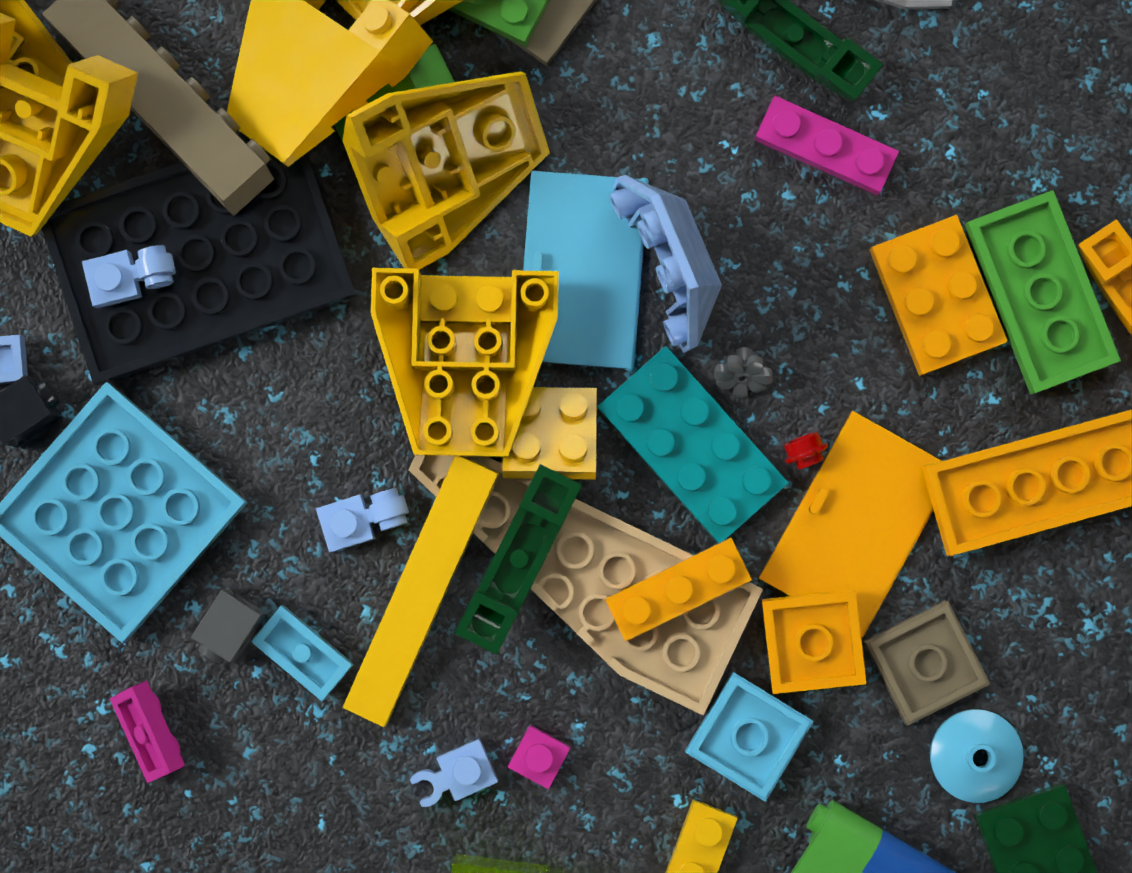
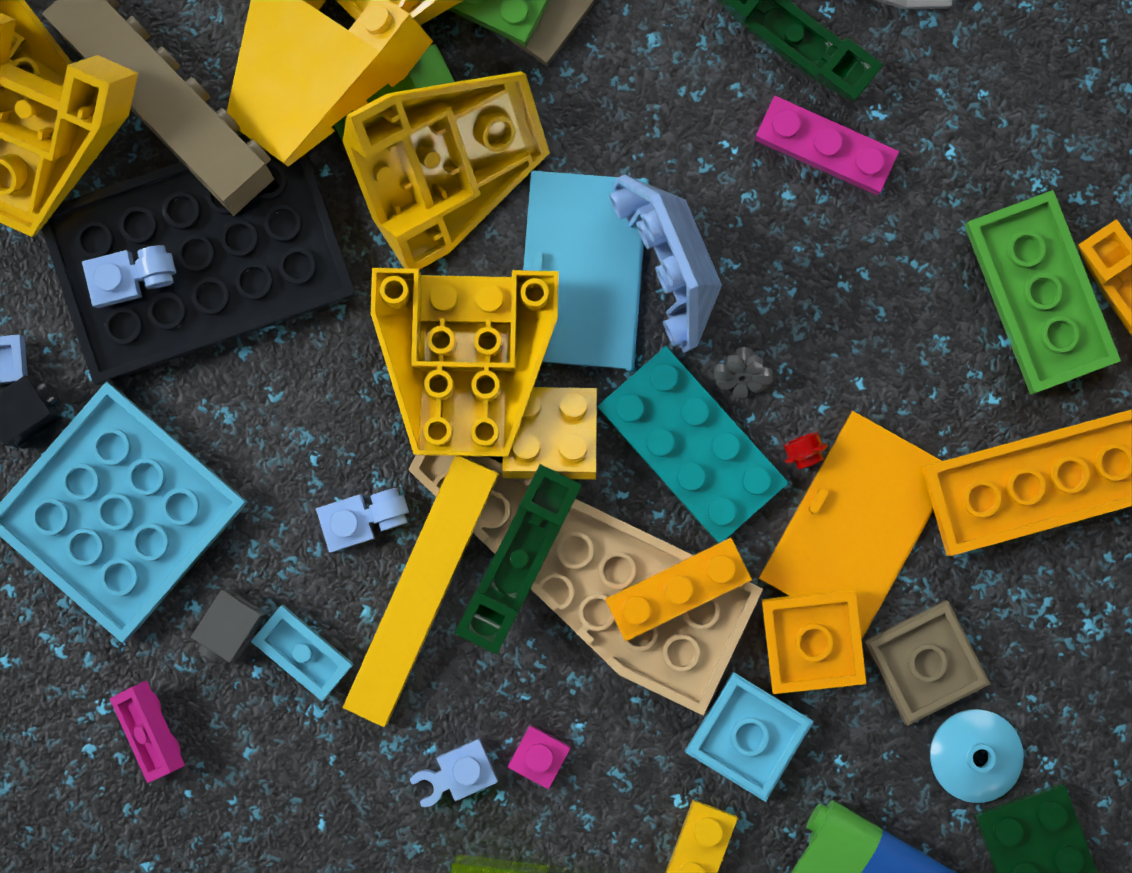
(938, 295): light orange plate -> none

